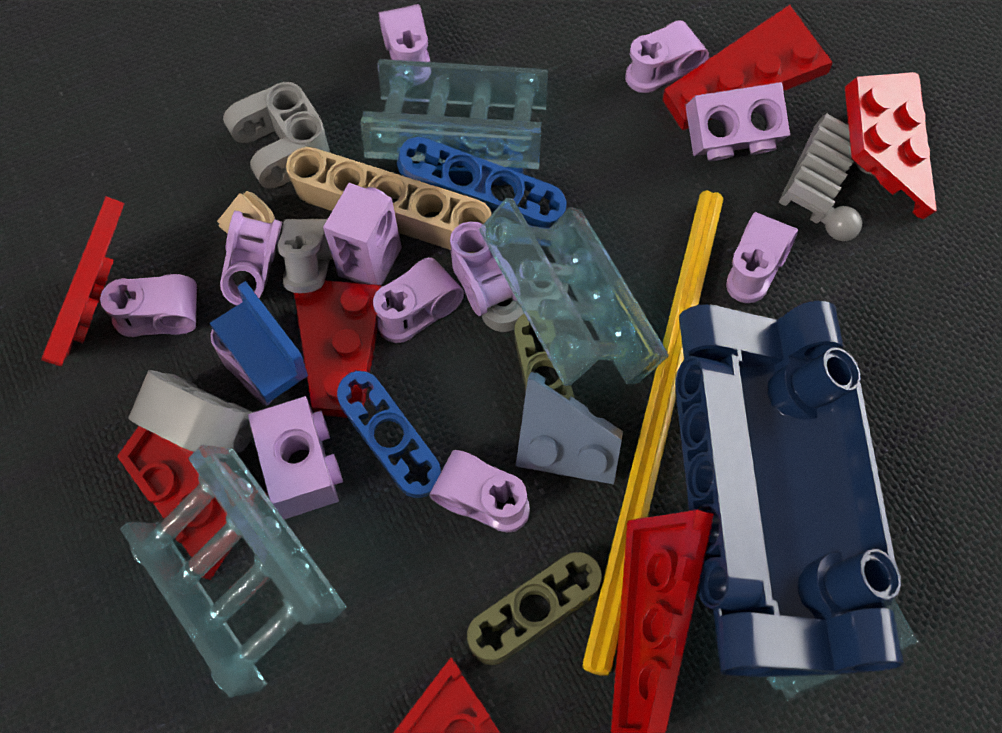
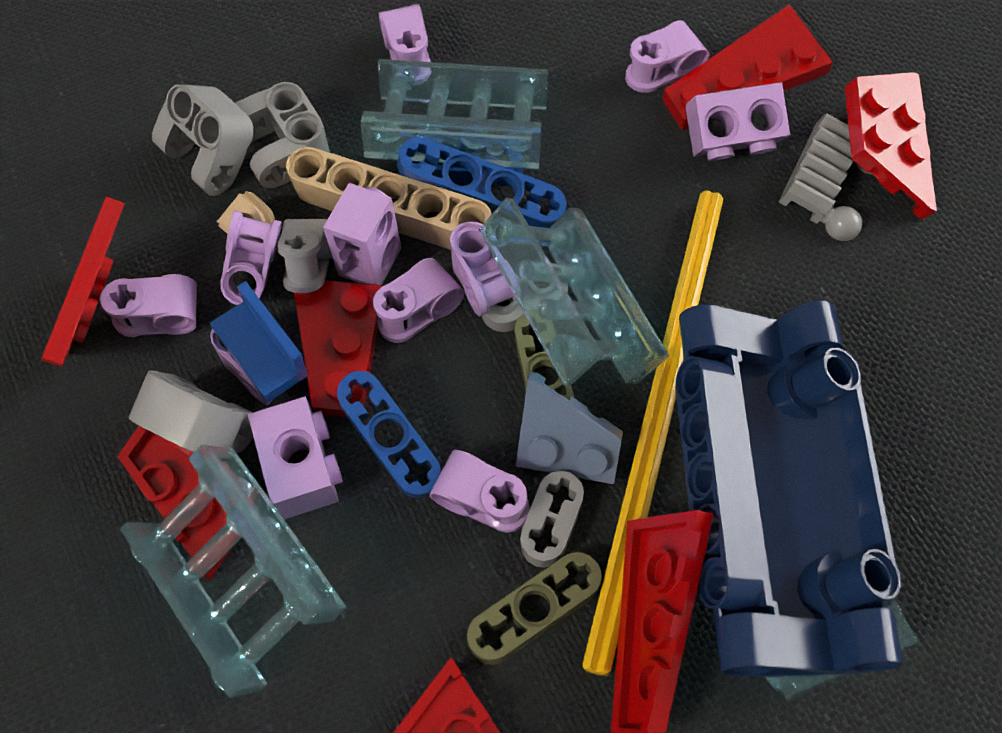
(213, 123): none -> light grey piece
(562, 523): none -> light grey beam
(758, 257): lavender piece -> none

